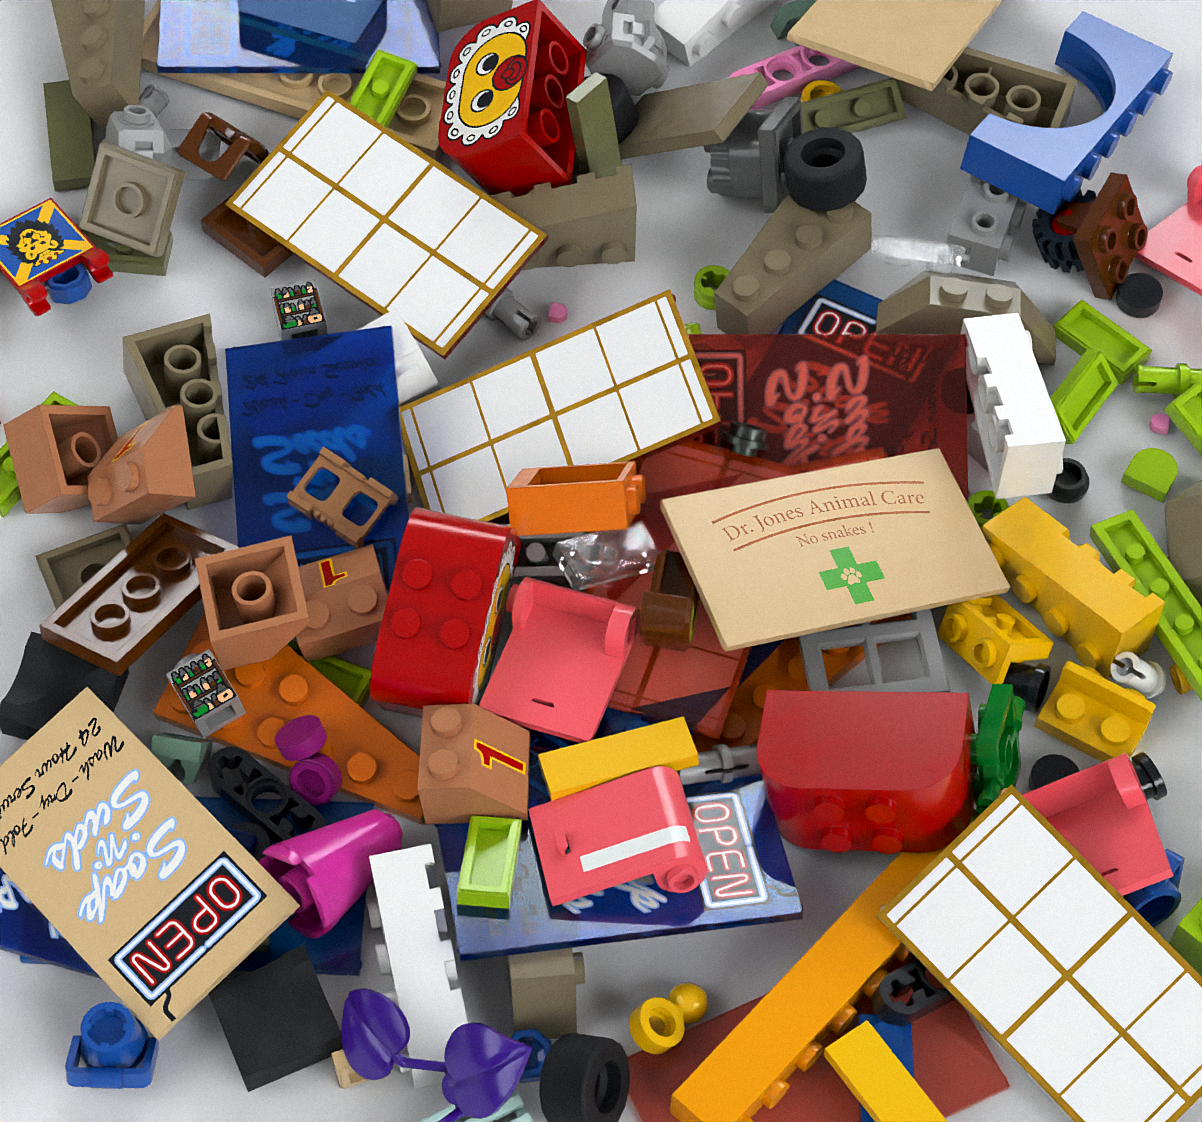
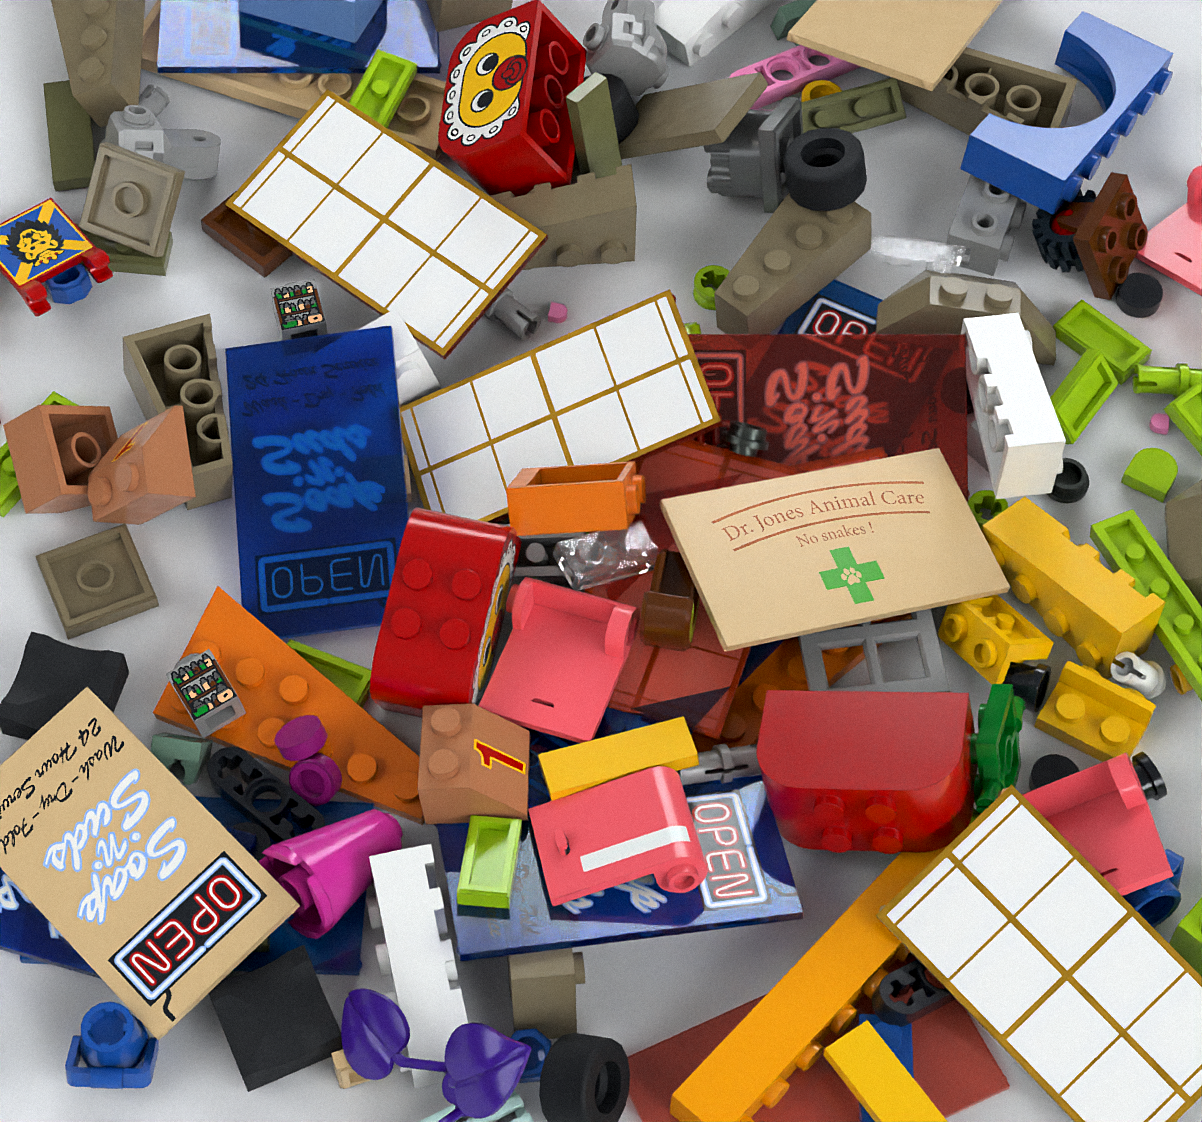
(134, 596): reddish brown plate -> none
(239, 144): reddish brown piece -> none
(252, 601): nougat slope -> none
(331, 510): medium nougat piece -> none
(343, 603): nougat slope -> none
(660, 1021): yellow plate -> none

